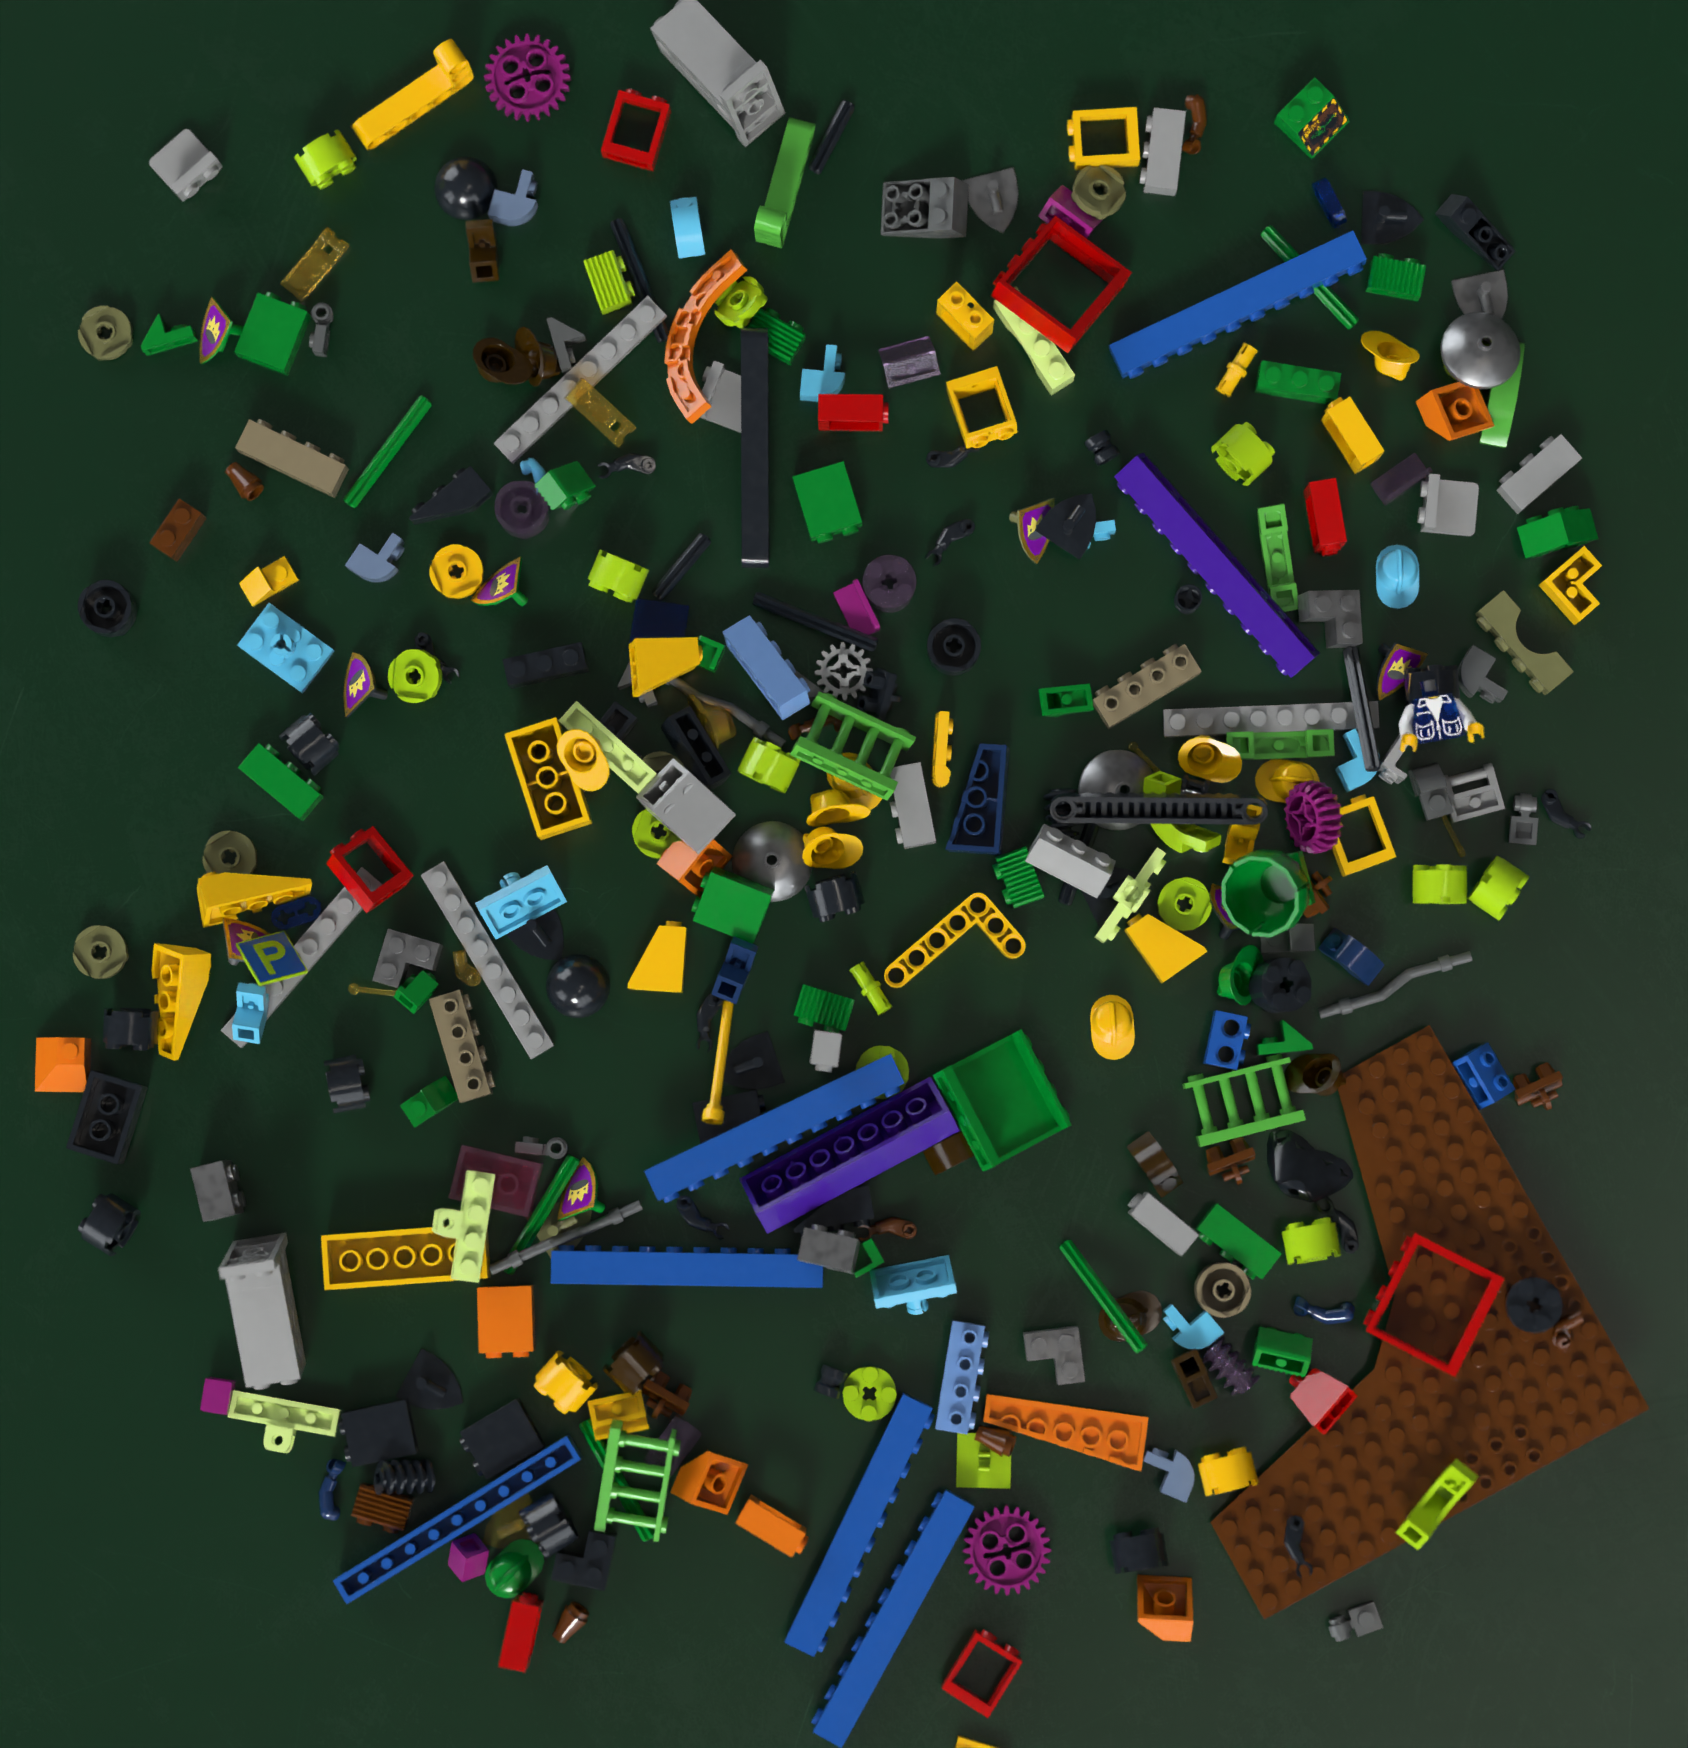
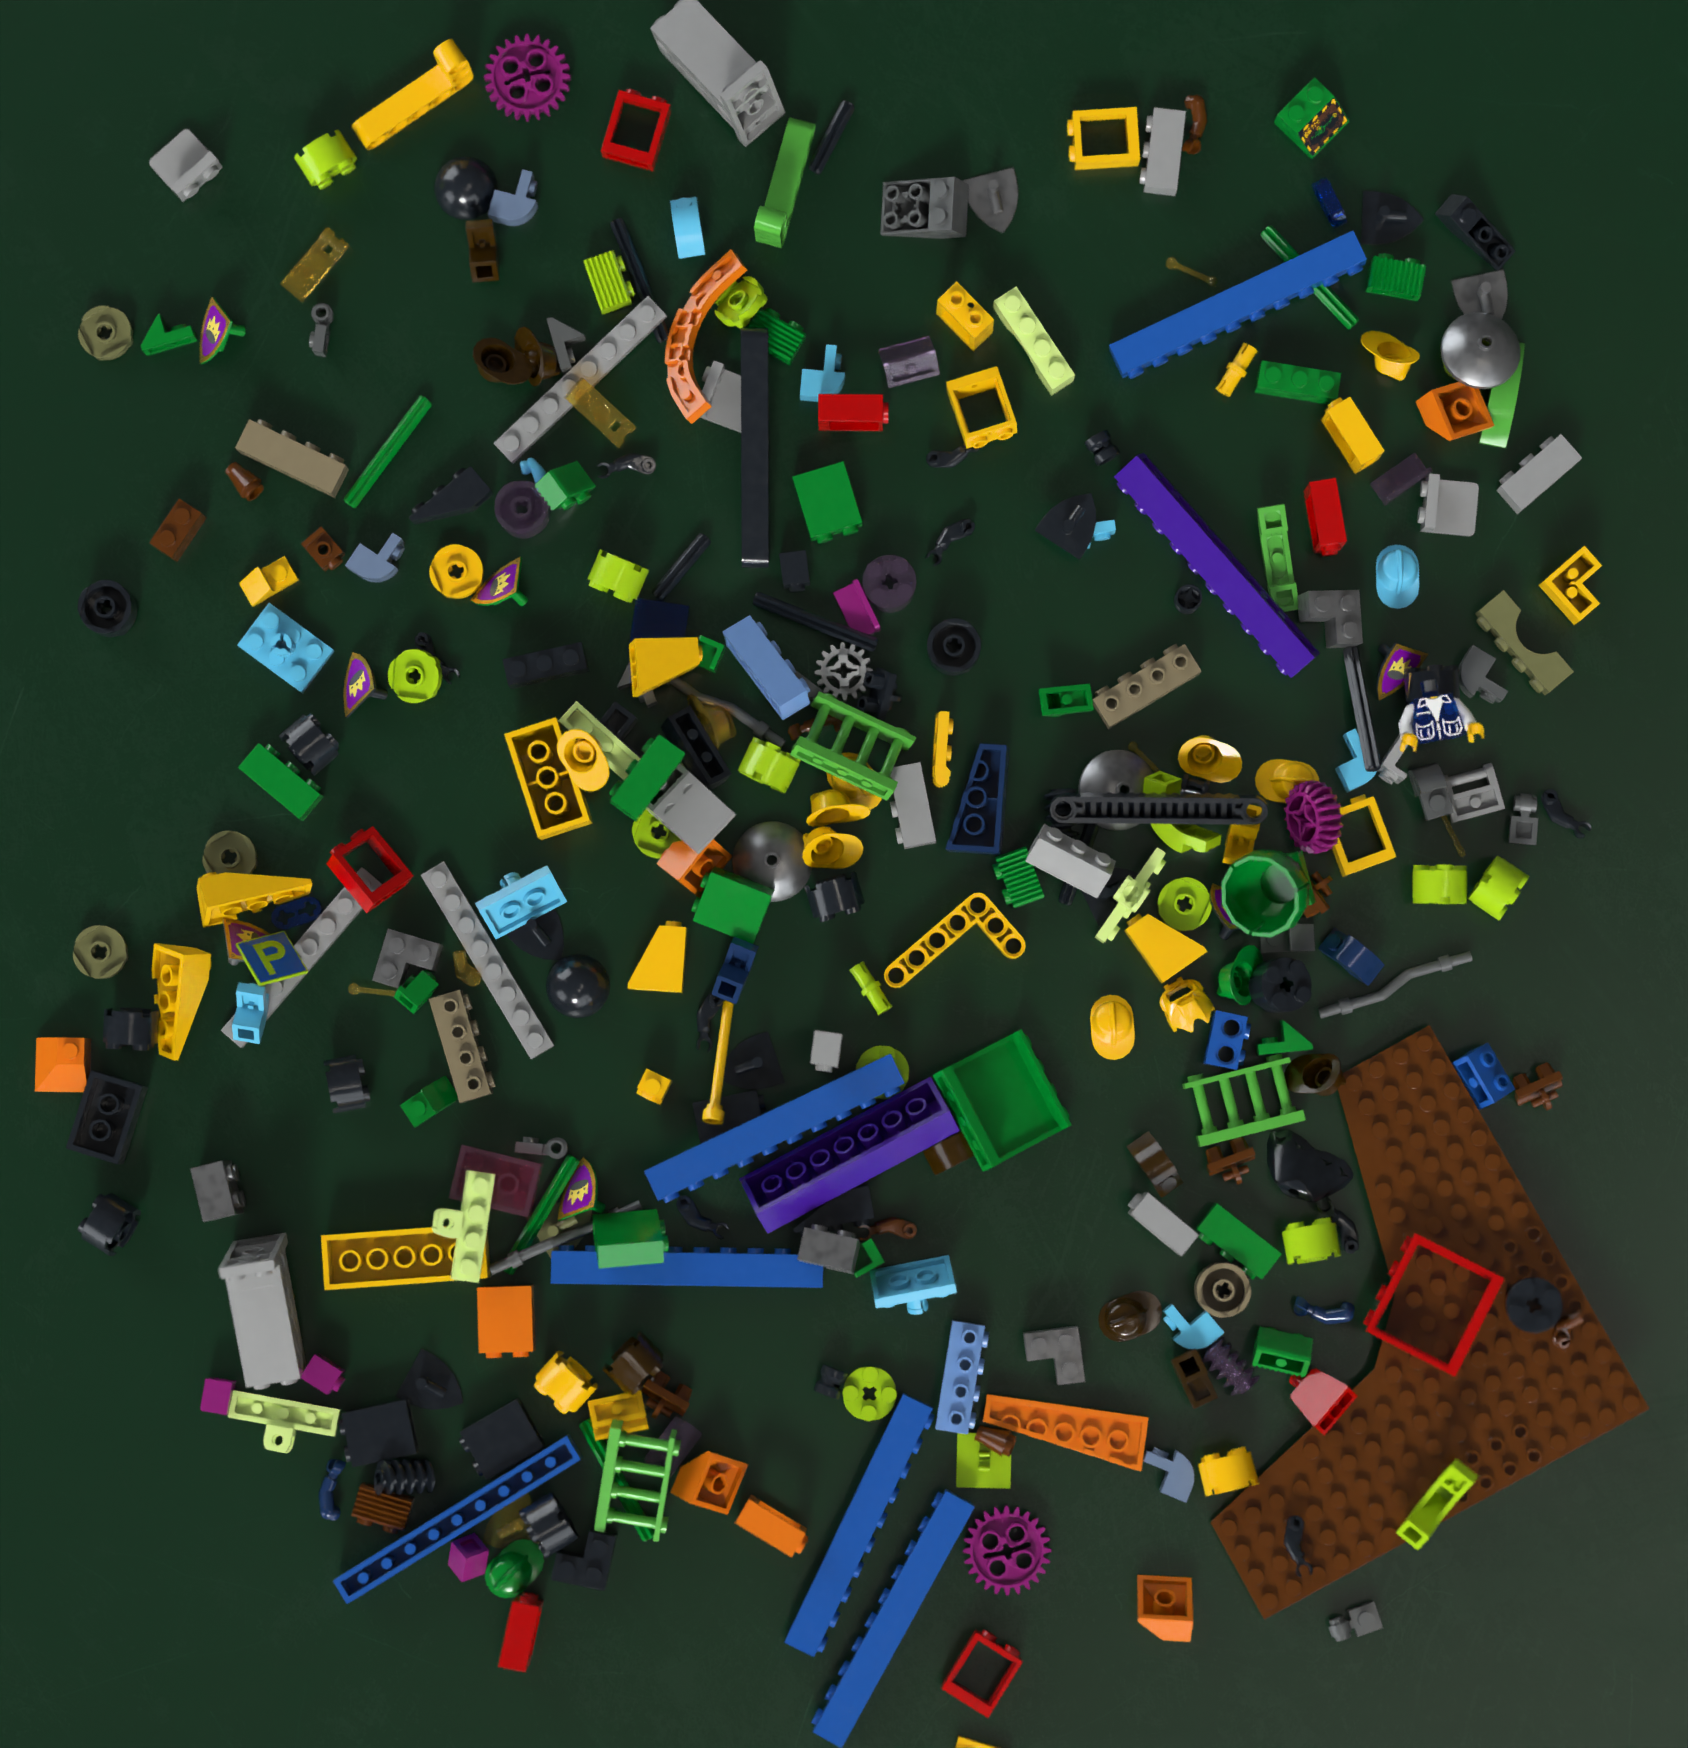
(273, 332): green brick -> none
(318, 539): none -> reddish brown brick
(323, 1374): none -> magenta brick
(570, 1622): reddish brown cone -> none
(629, 1238): none -> green brick
(646, 777): none -> green brick
(653, 1086): none -> yellow brick
(794, 570): none -> black brick
(823, 1008): green brick -> none
(1027, 521): shield -> none
(1068, 211): magenta panel -> none
(1084, 252): red window -> none
(1099, 205): olive plate -> none
(1103, 1296): green axle -> none
(1139, 1551): black brick -> none
(1172, 263): none -> clear yellow hinge
(1188, 1007): none -> yellow helmet
(1243, 453): lime brick -> none
(1263, 719): light grey plate -> none
(1283, 744): bright green slope -> none
(1557, 531): green brick -> none

